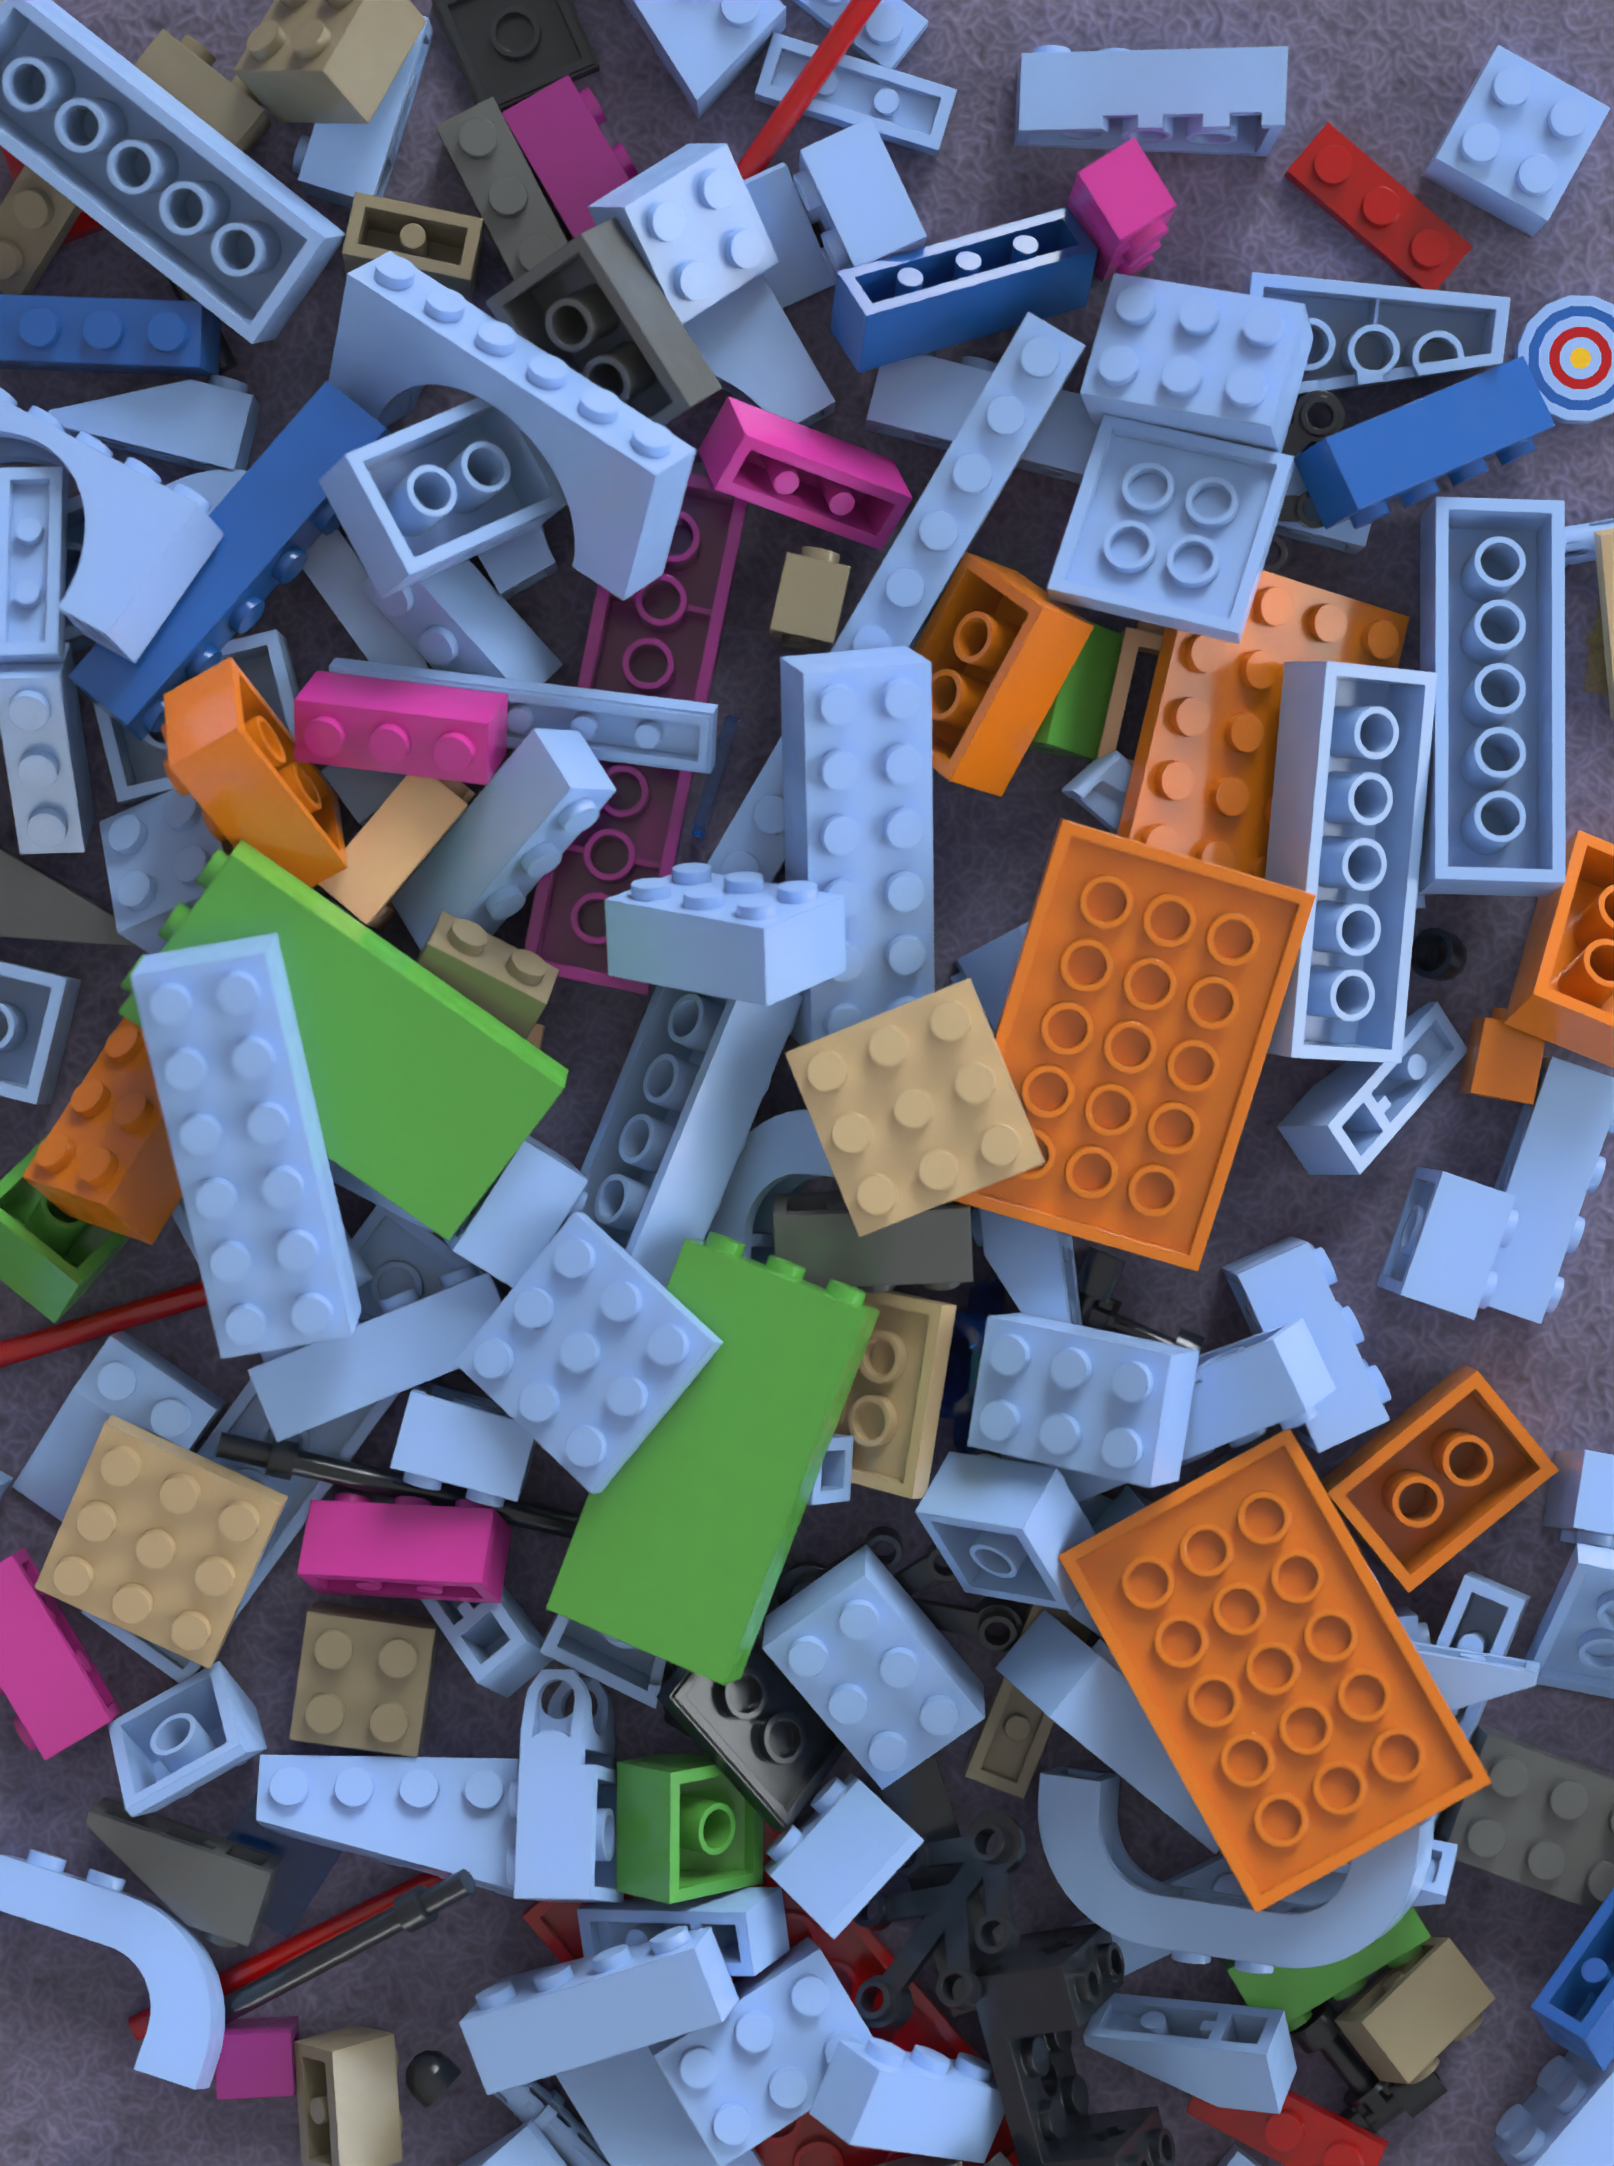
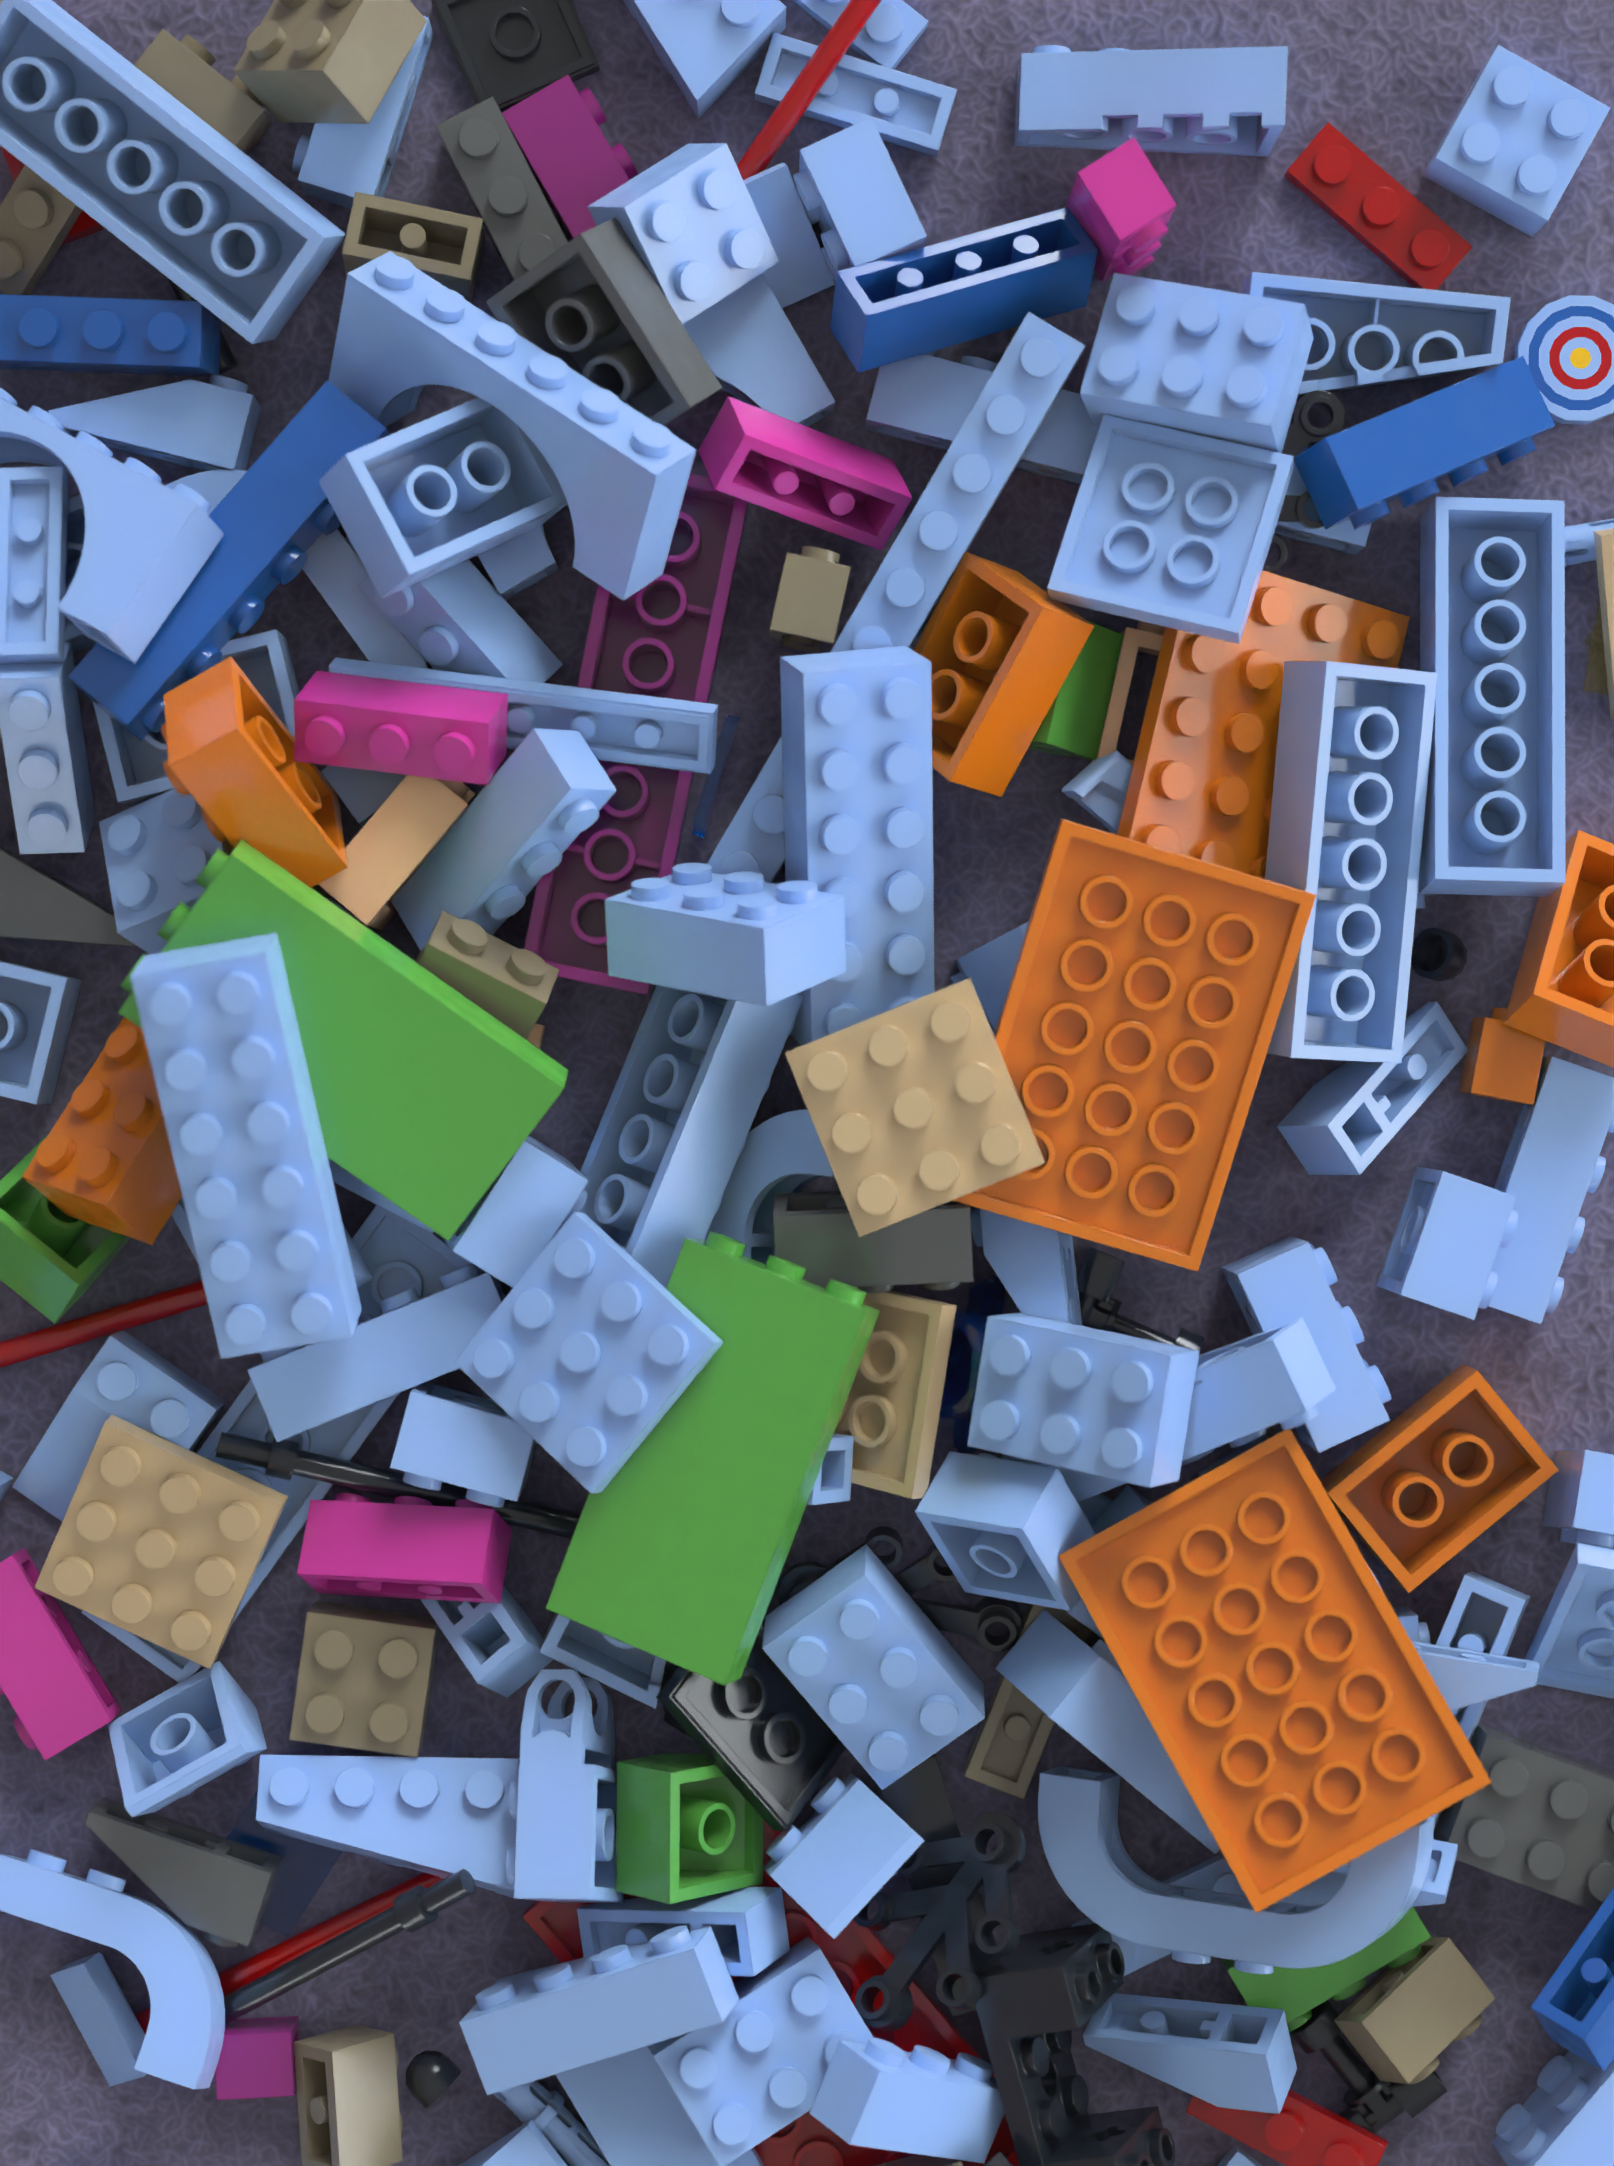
(102, 2016): none -> light blue tile

